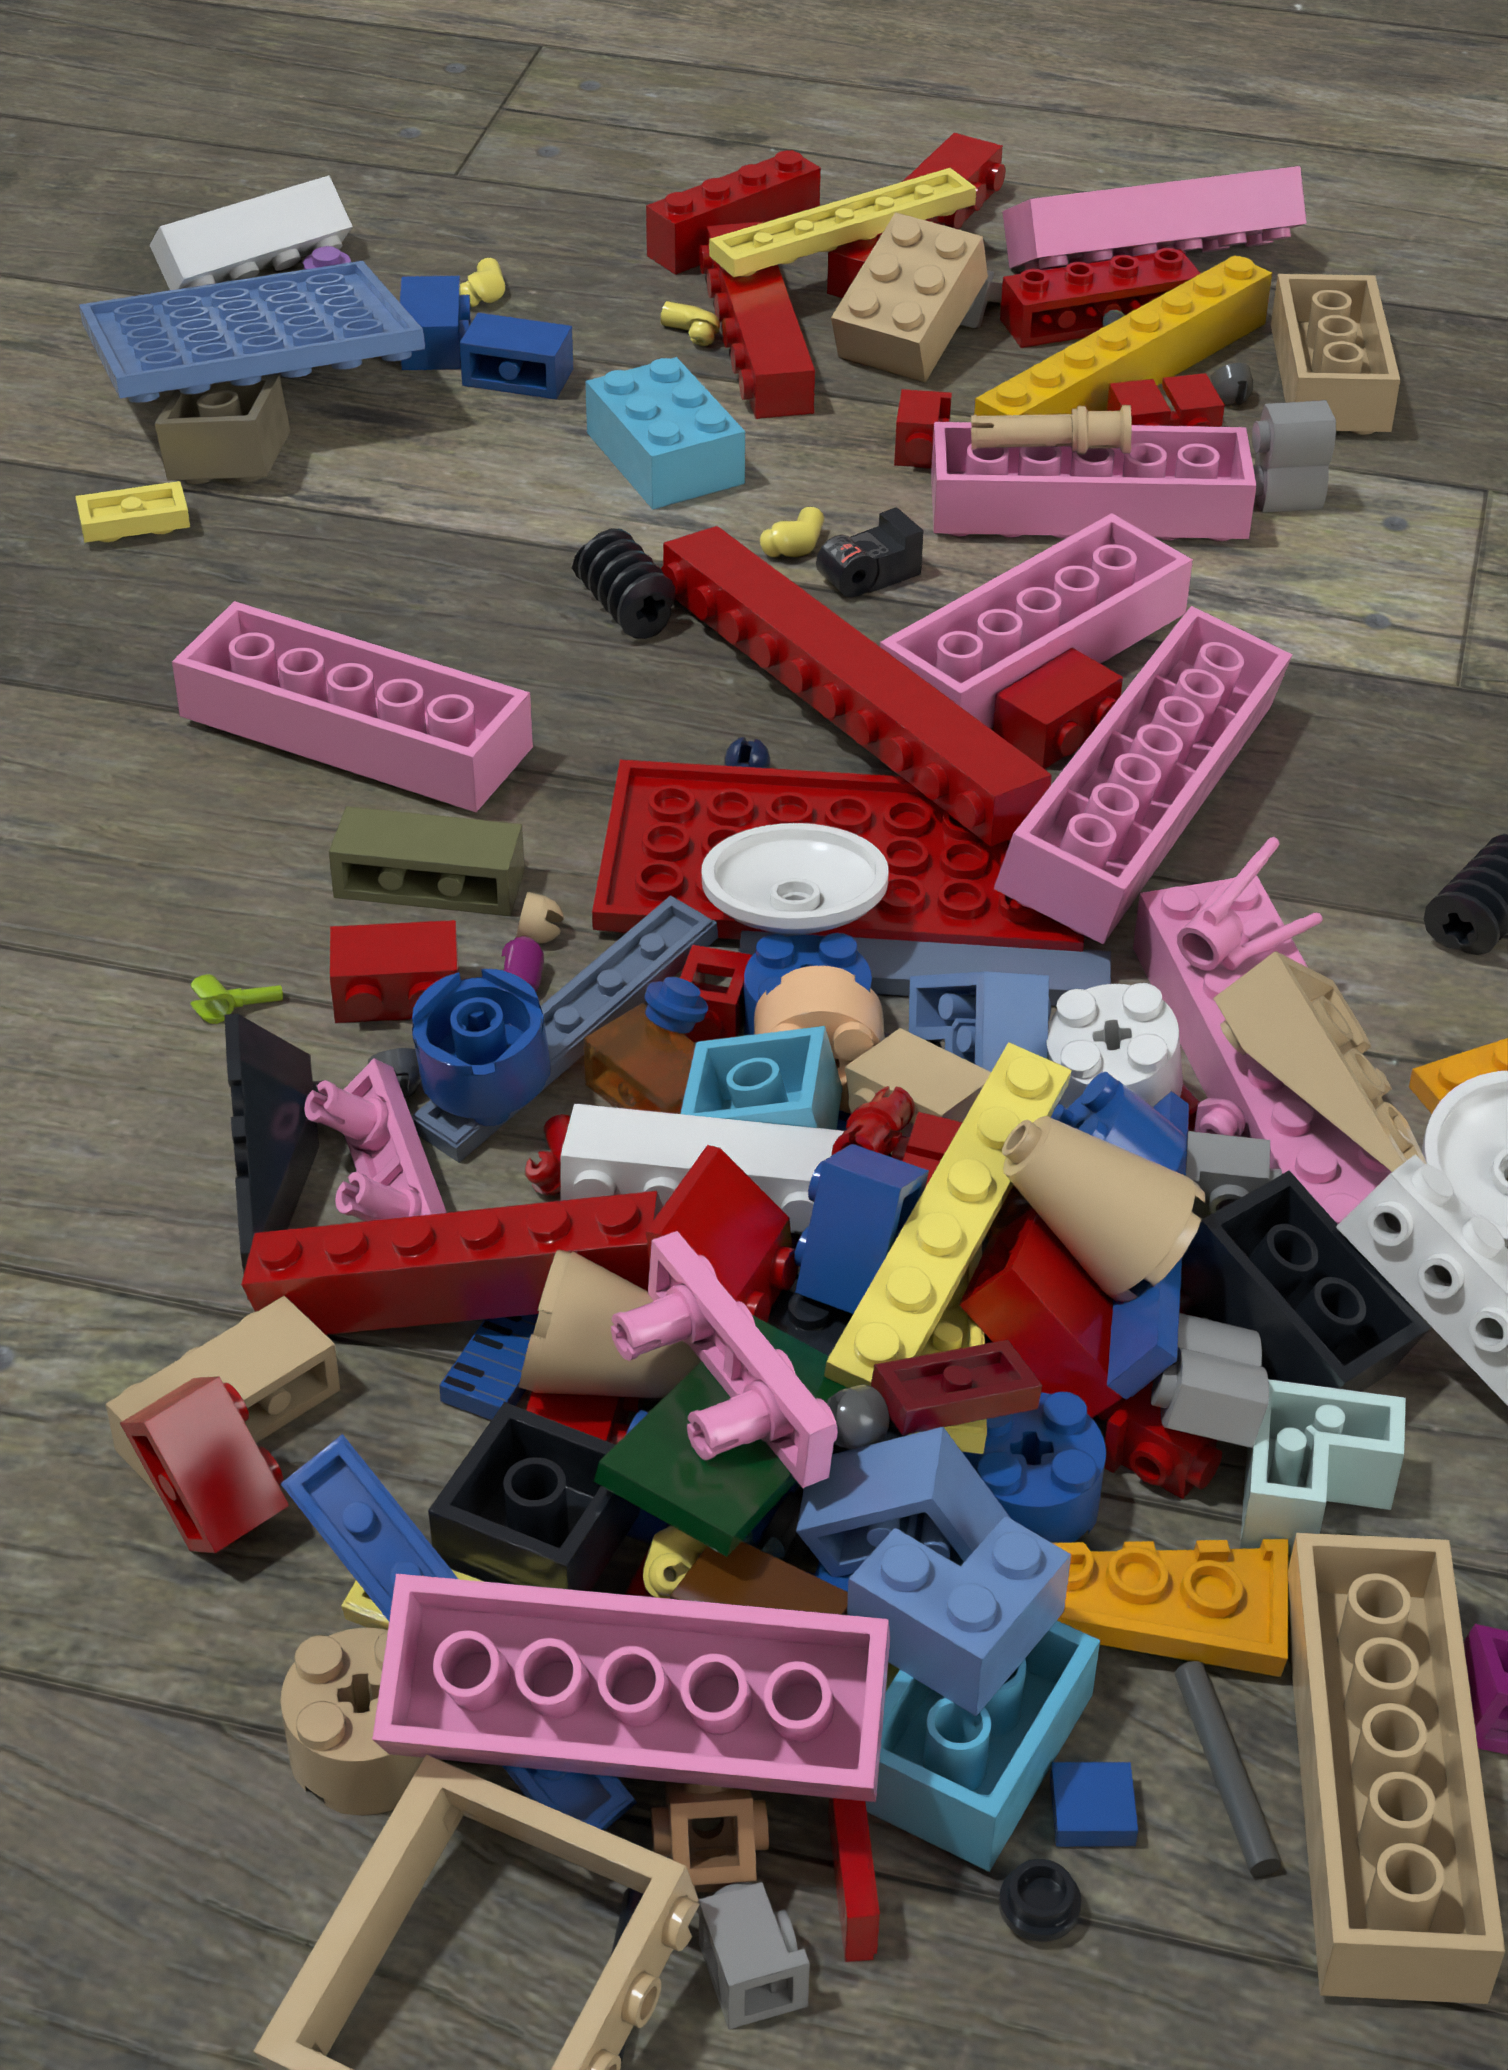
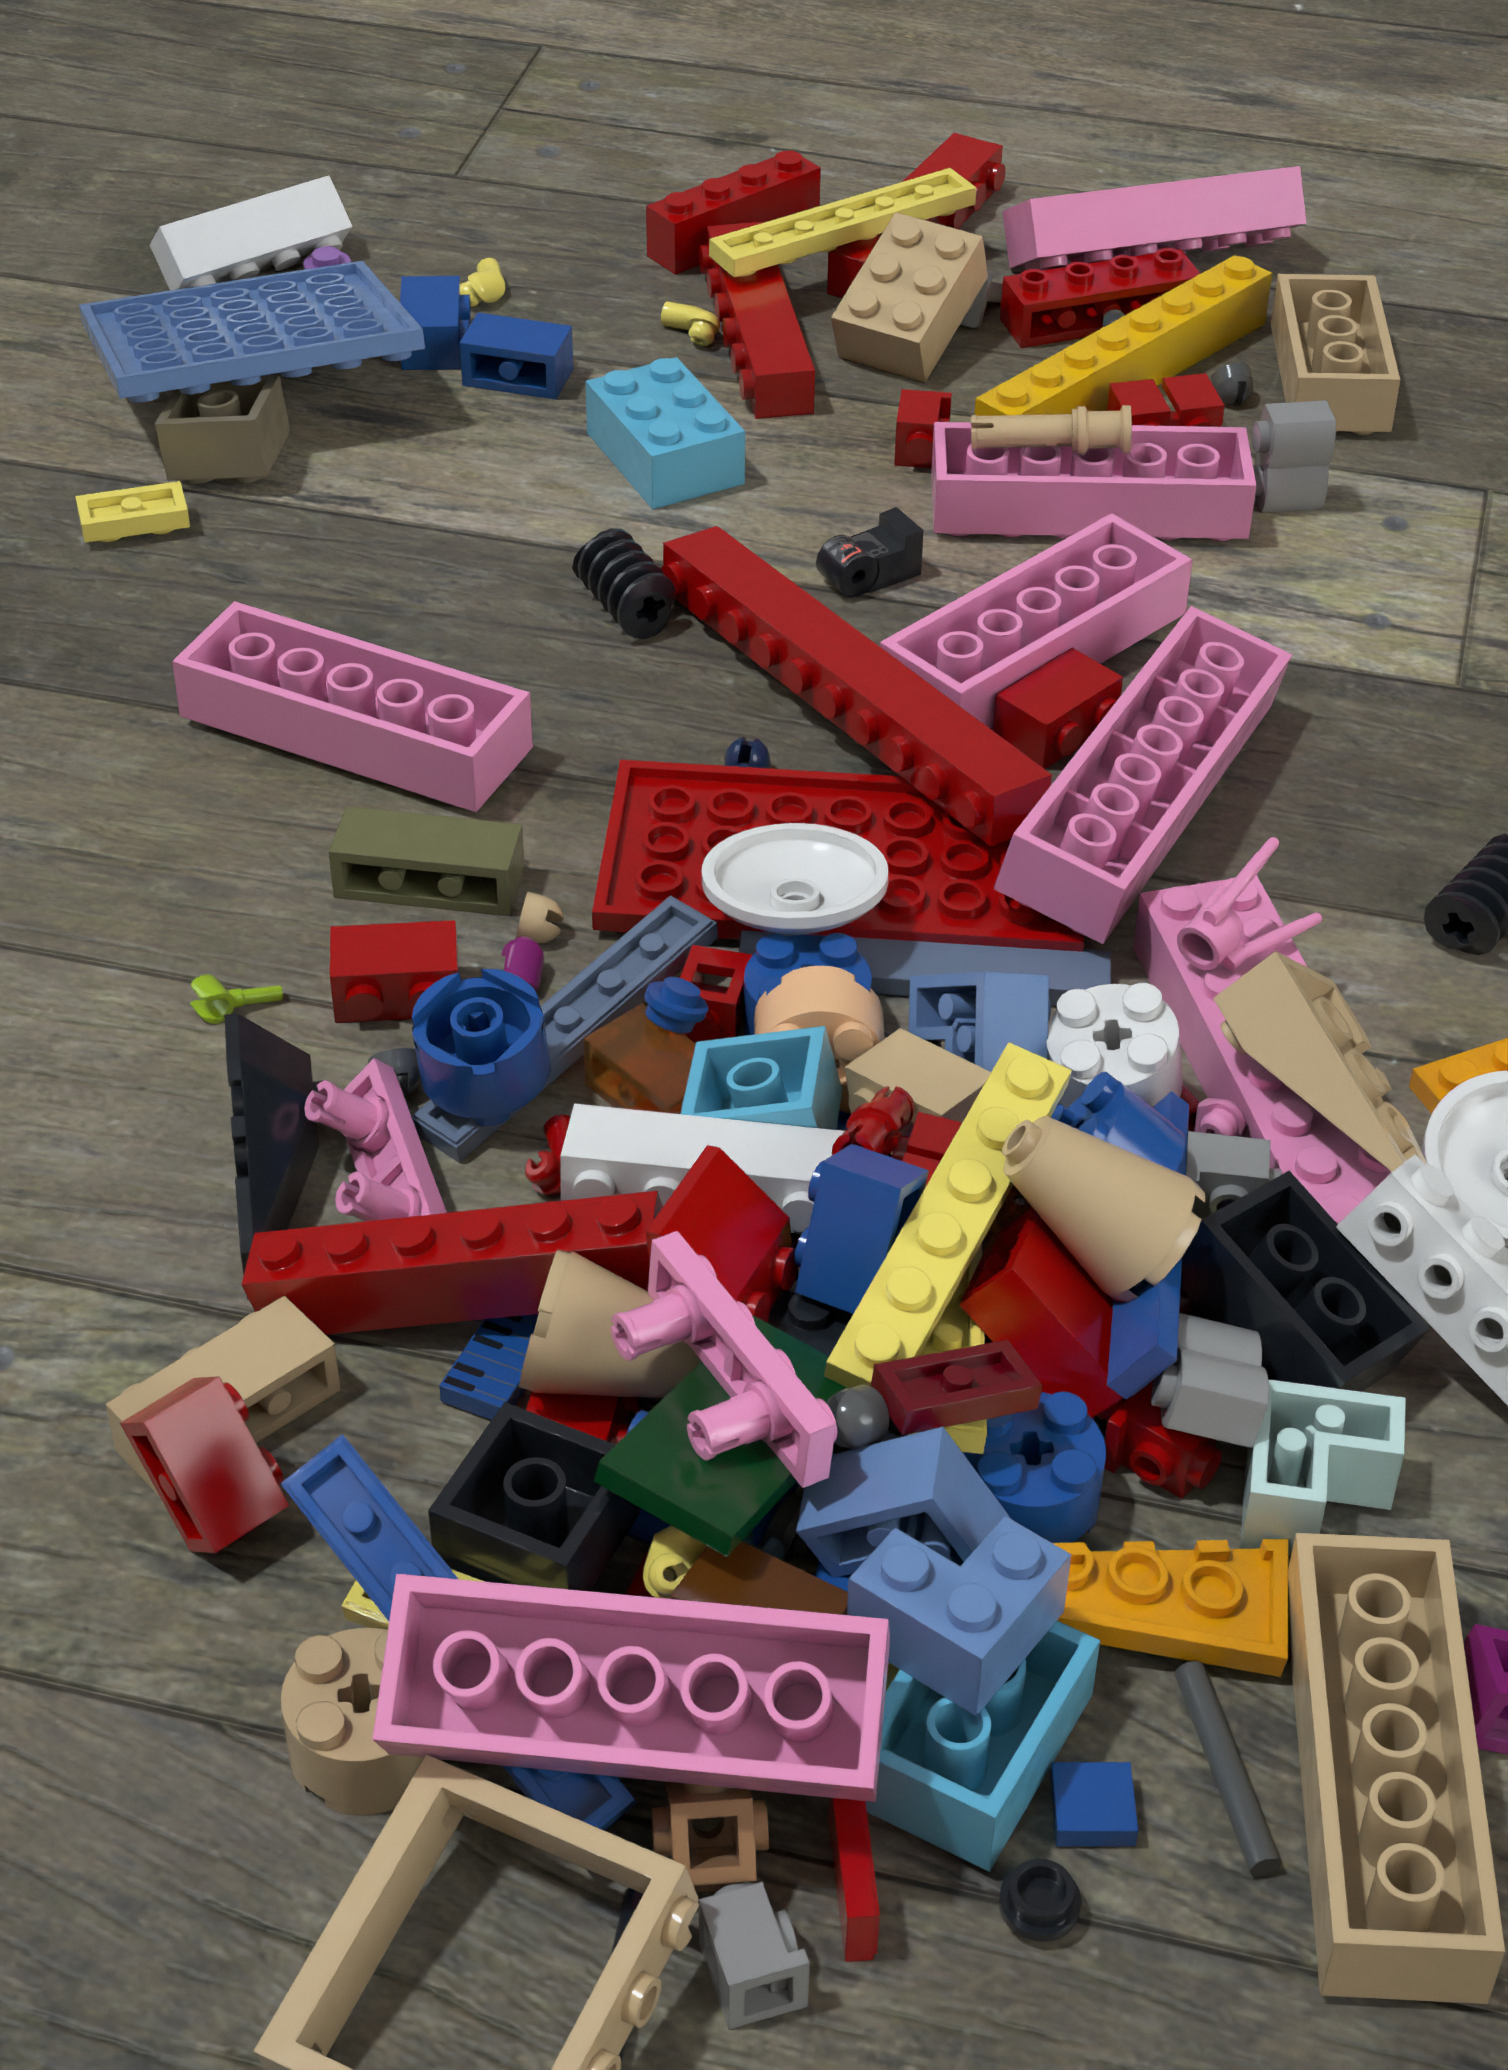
(793, 537): light yellow arm -> none

